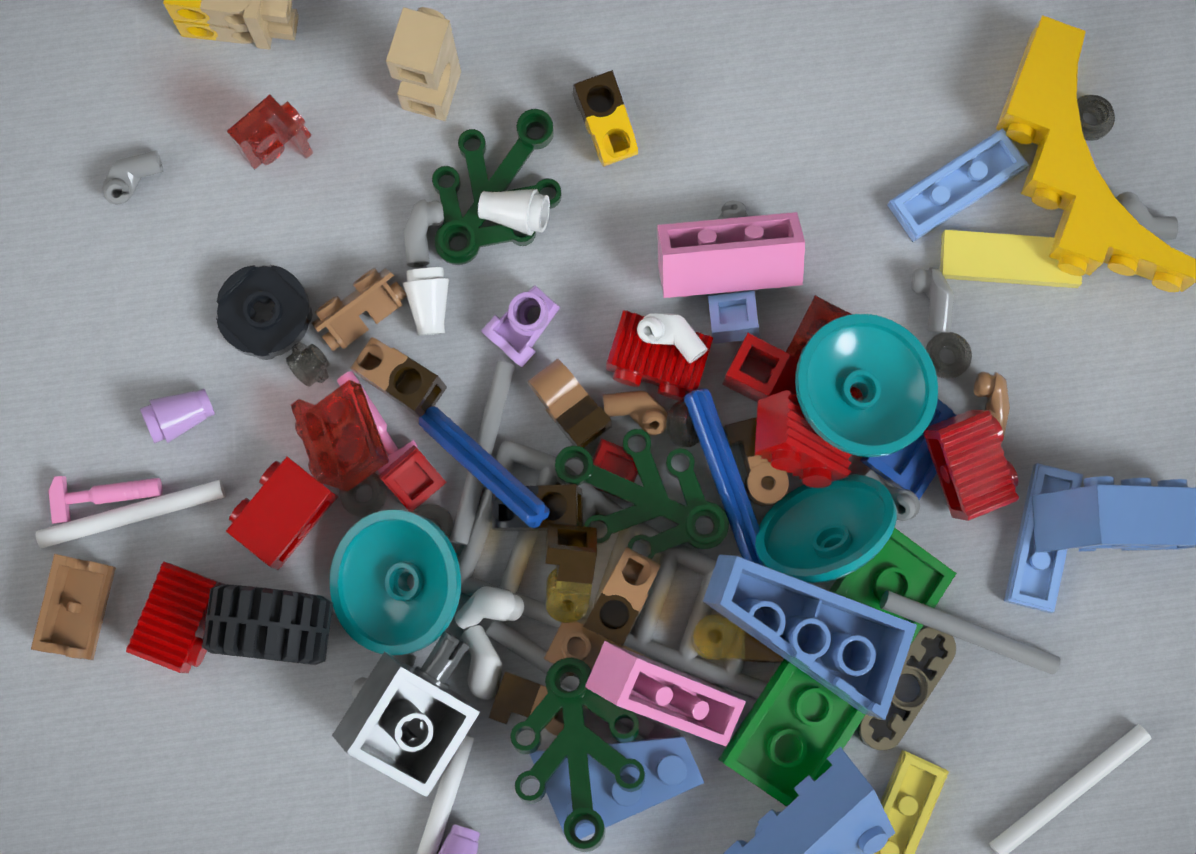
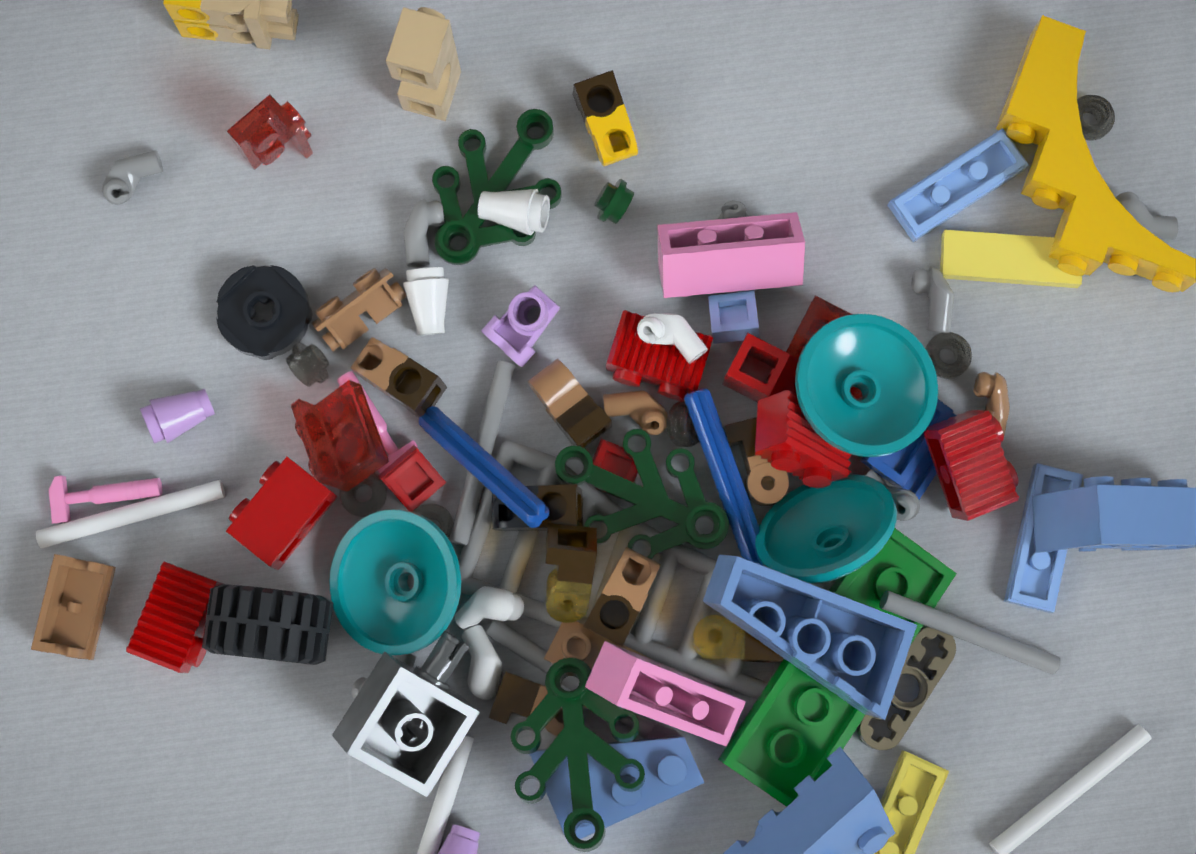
(613, 201): none -> dark green plate

